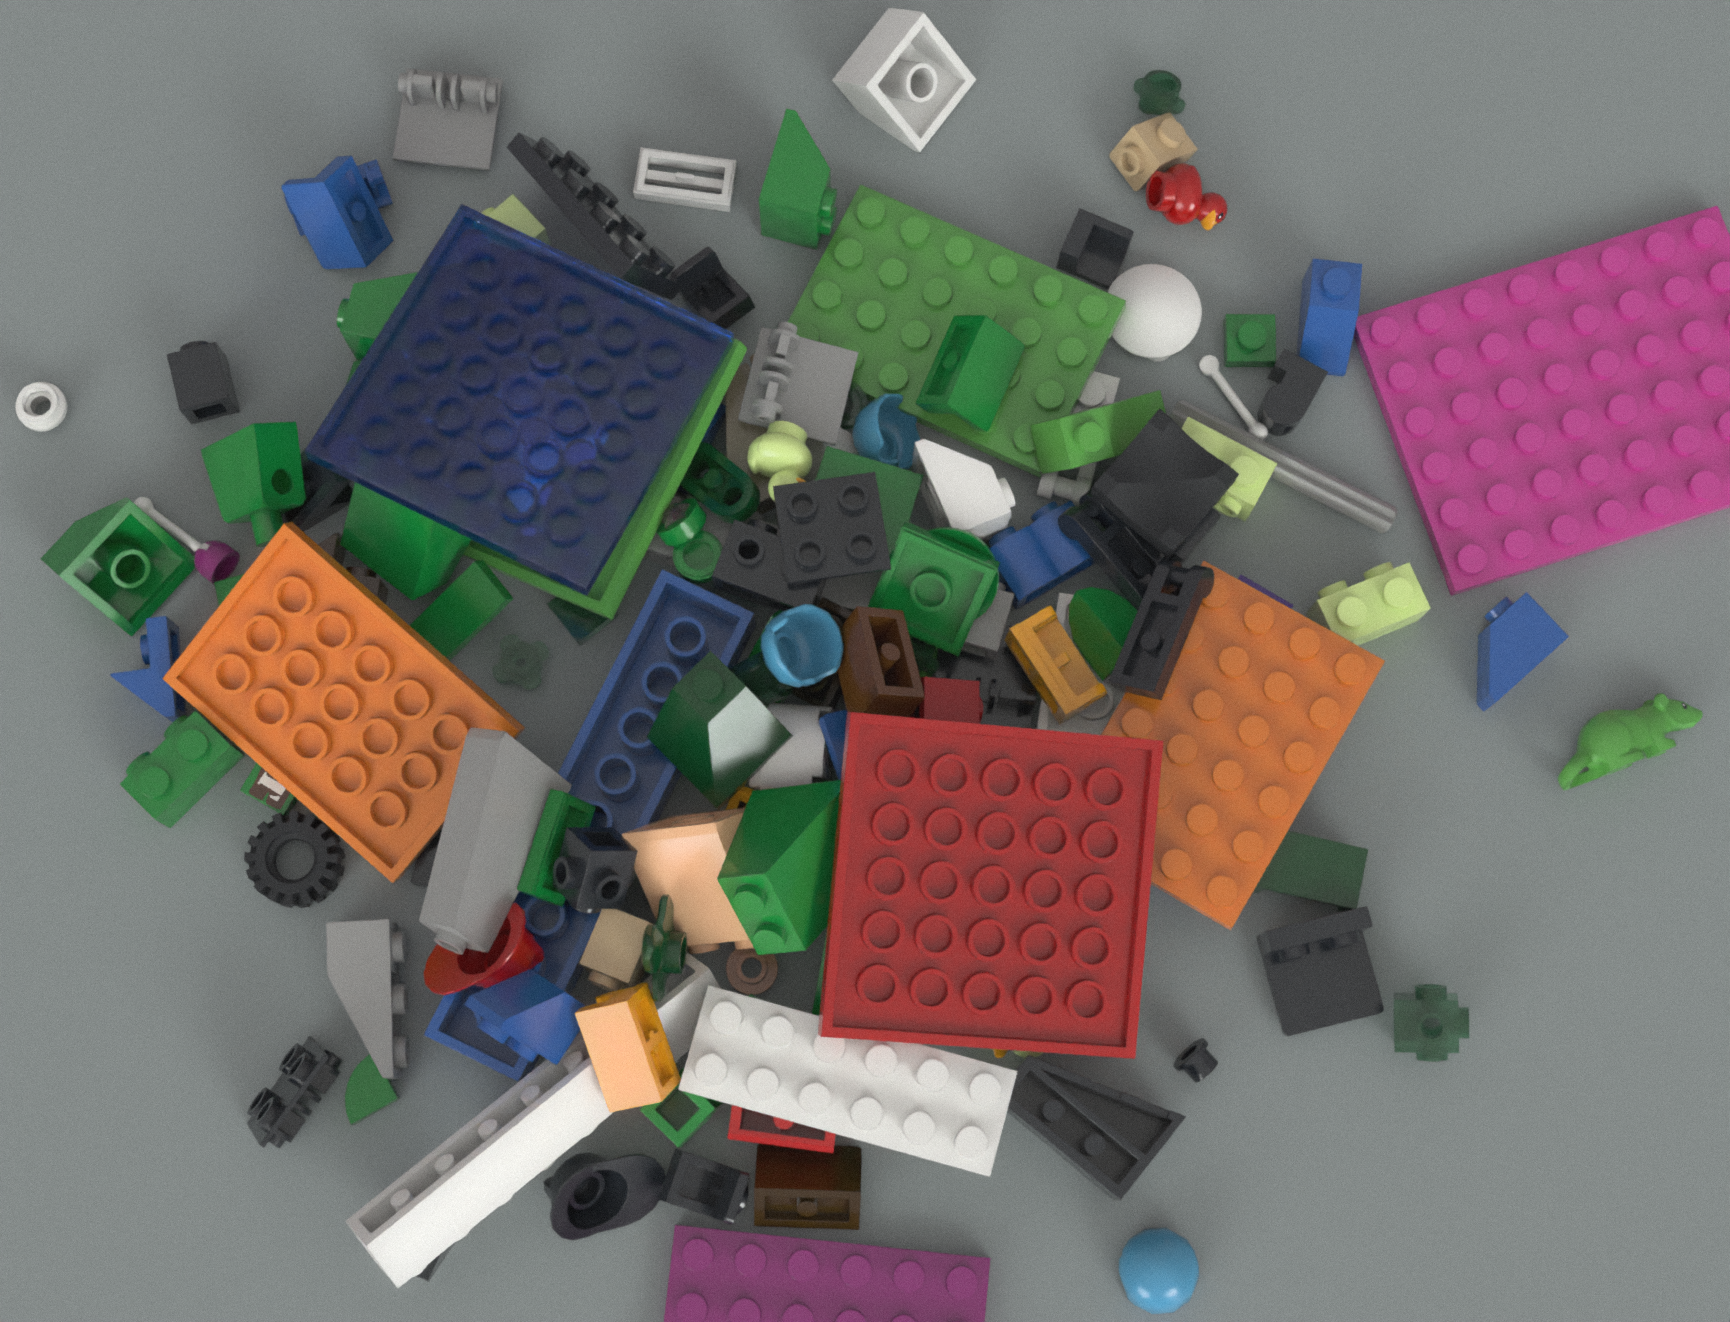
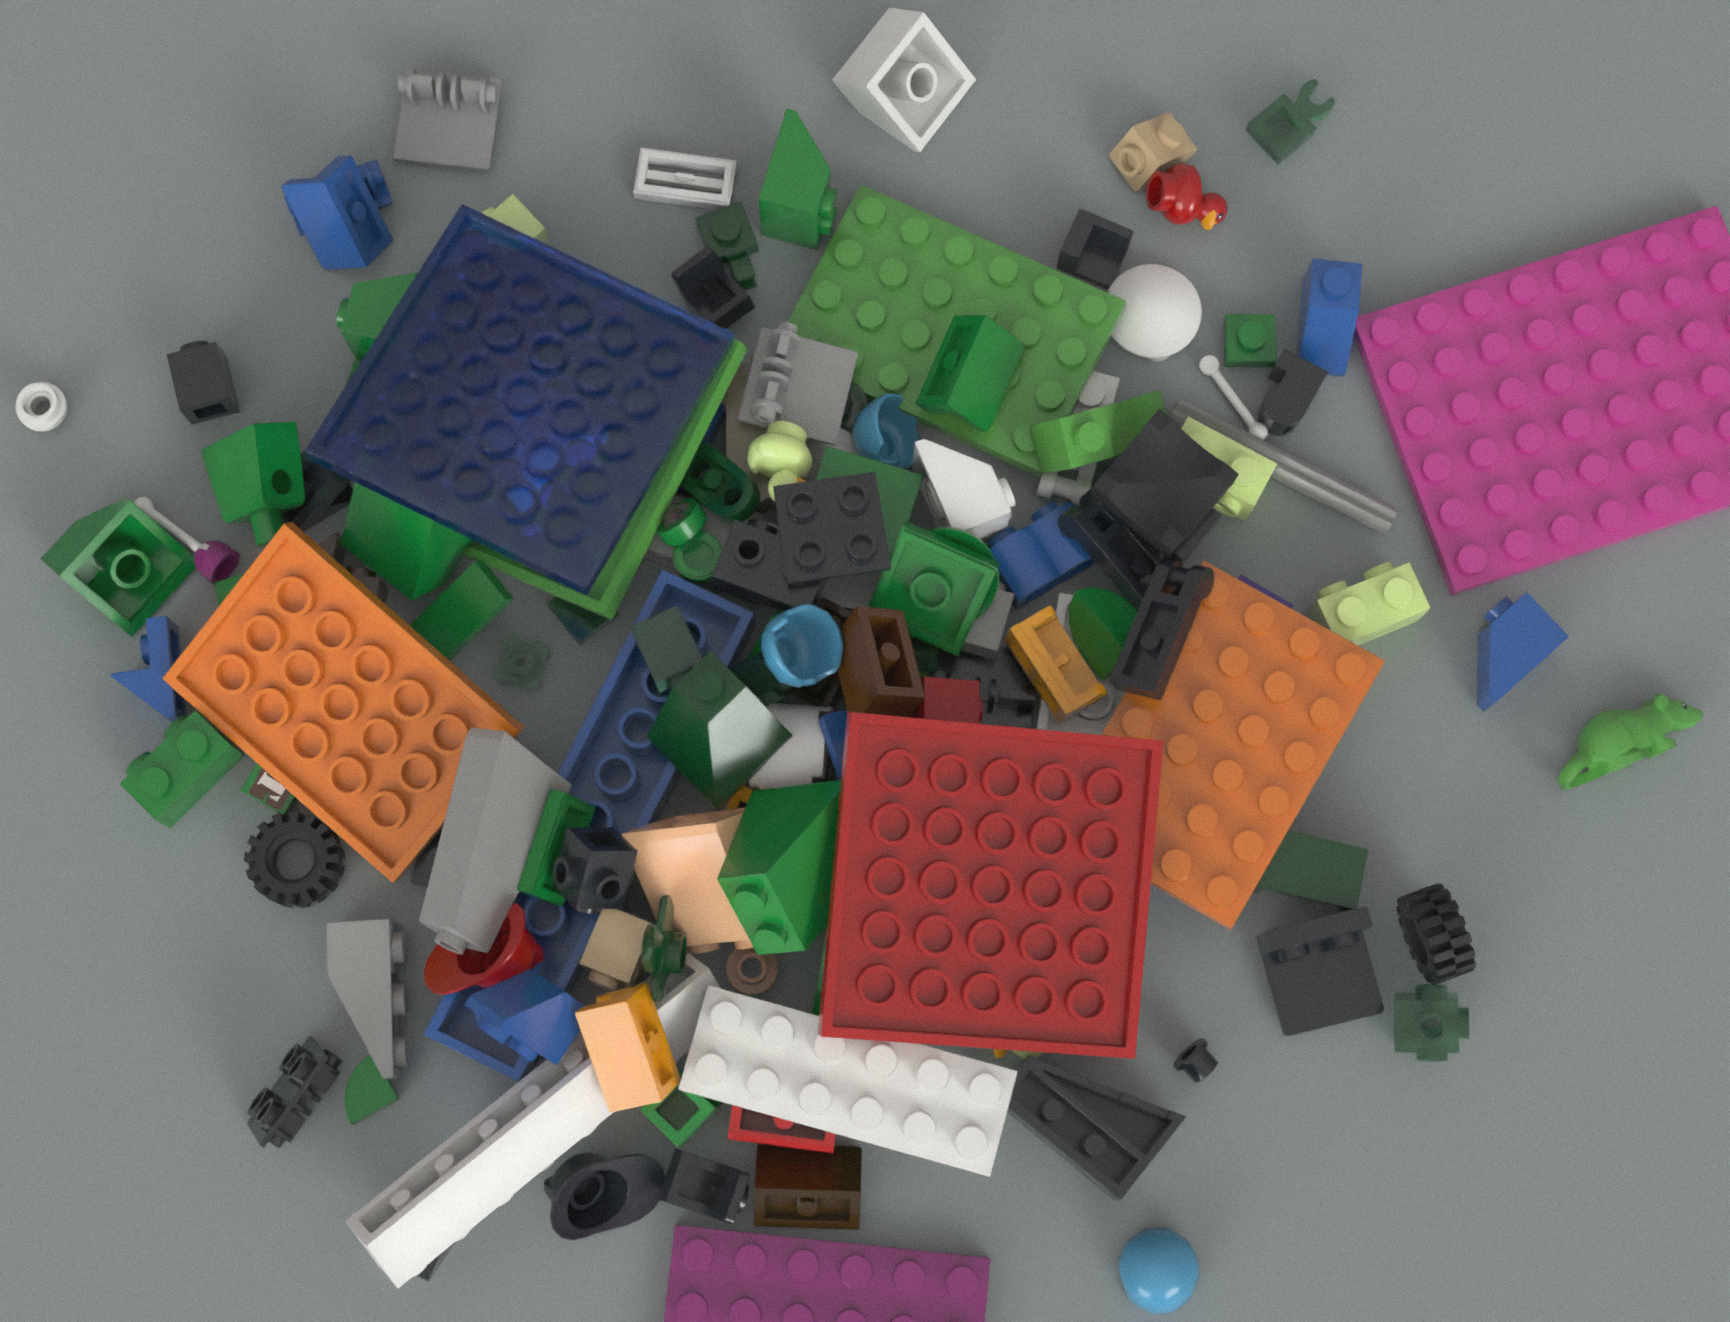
(594, 214): black plate -> none
(666, 647): none -> clear green brick
(732, 240): none -> dark green plate
(1159, 93): clear green plate -> none
(1286, 124): none -> clear green plate
(1436, 934): none -> black tyre

